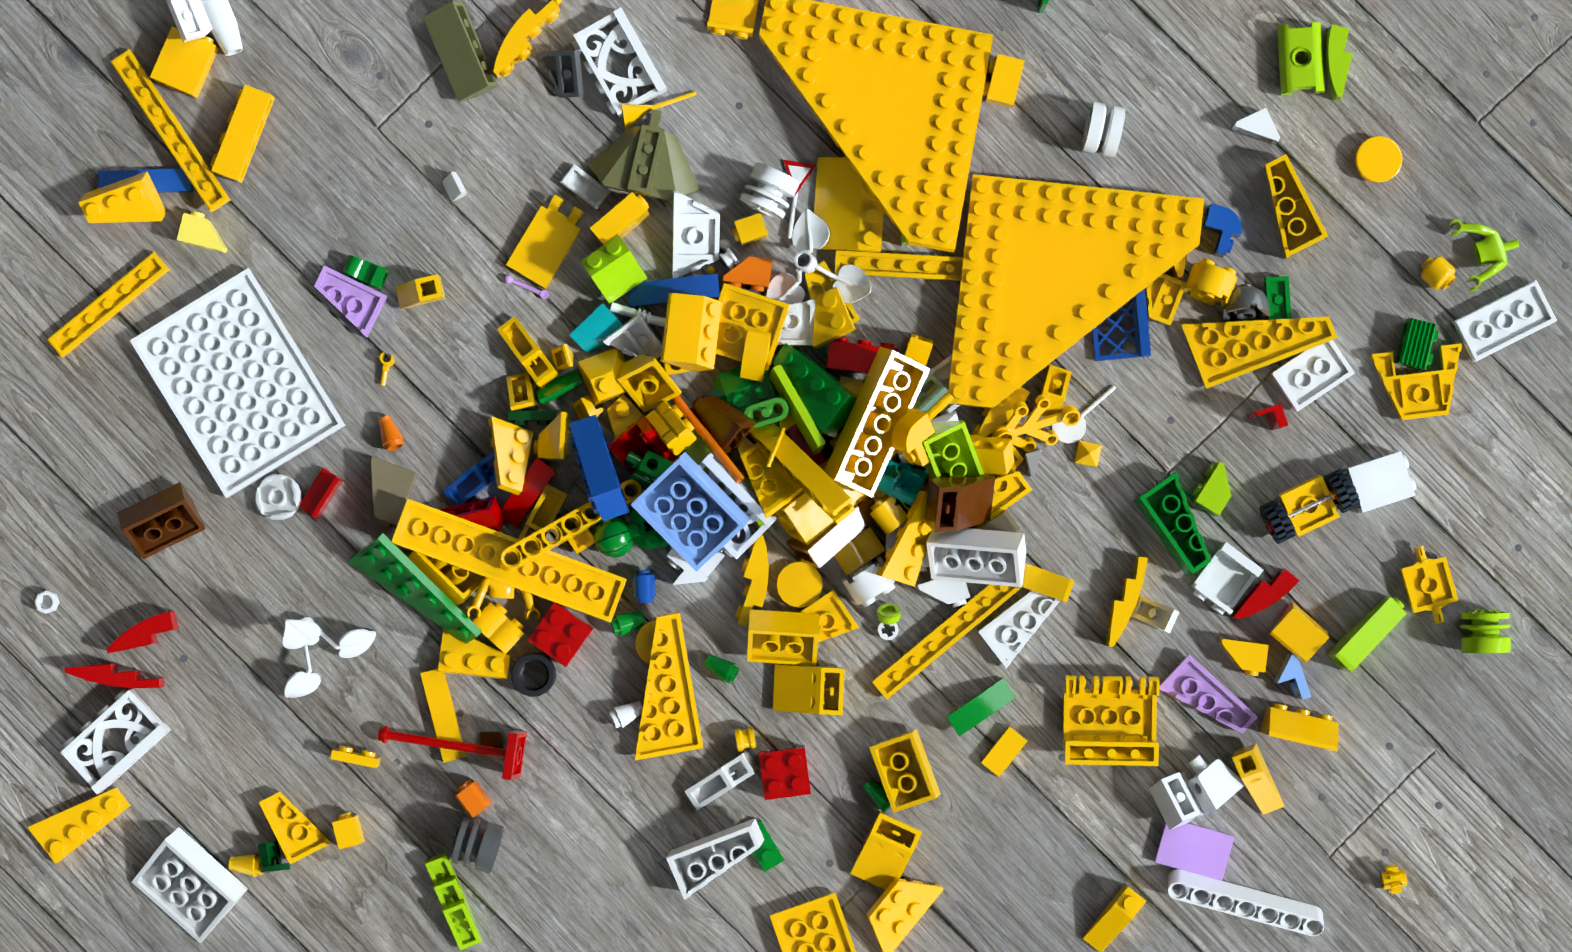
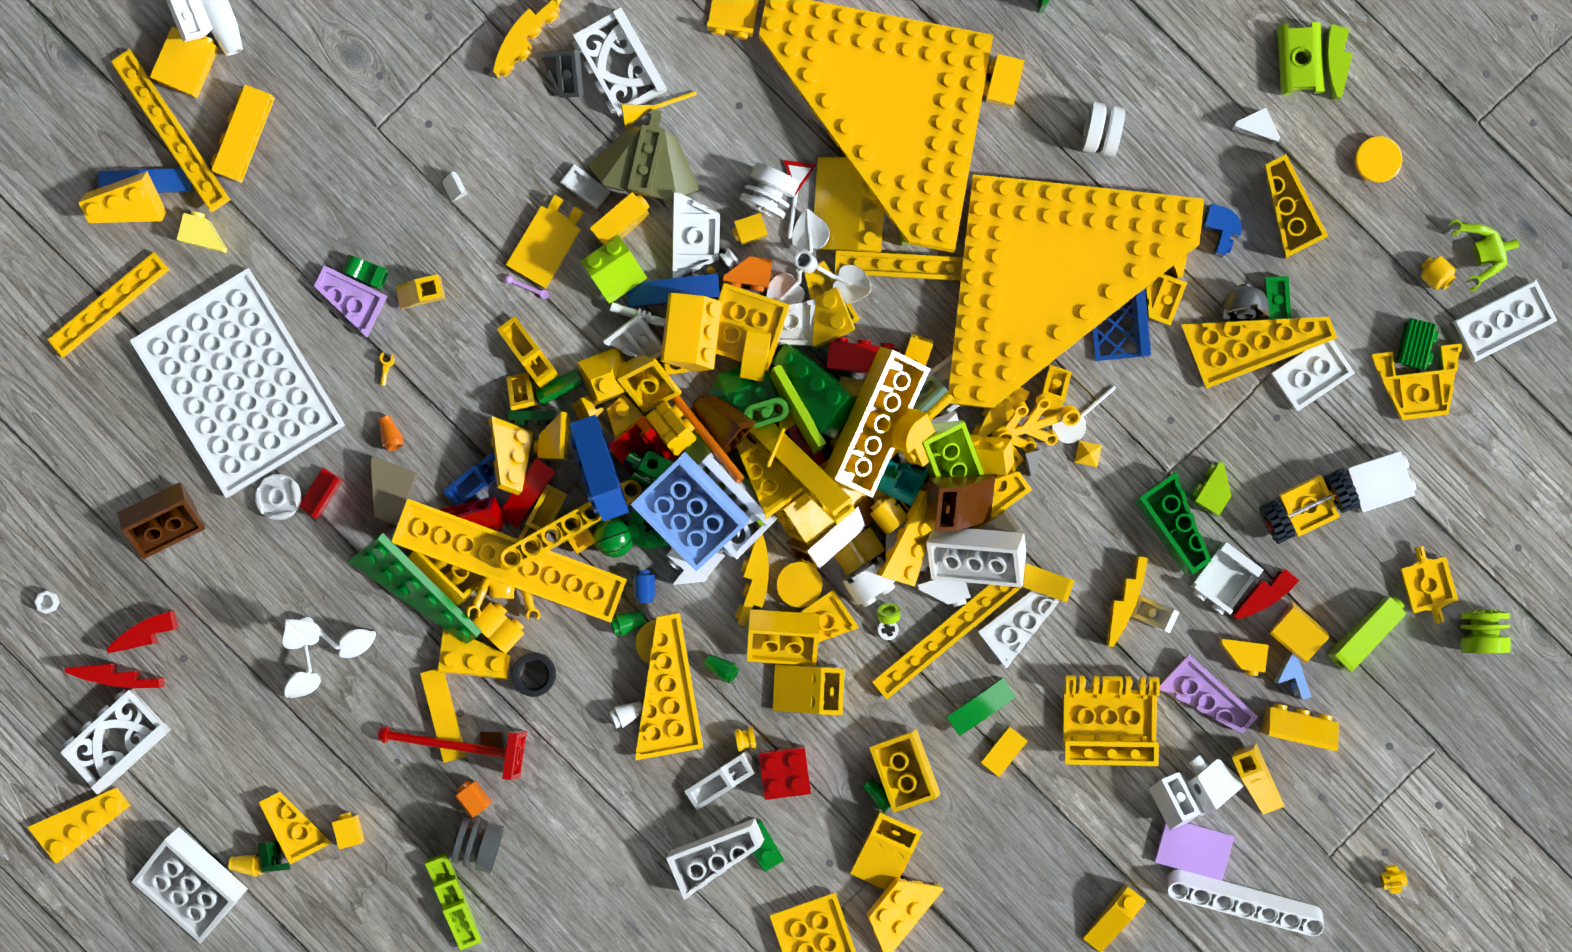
(365, 758): yellow plate -> none
(460, 51): olive brick -> none
(561, 634): red brick -> none
(562, 357): yellow slope -> none
(595, 328): teal slope -> none
(1210, 282): yellow brick -> none
(1274, 415): red panel -> none

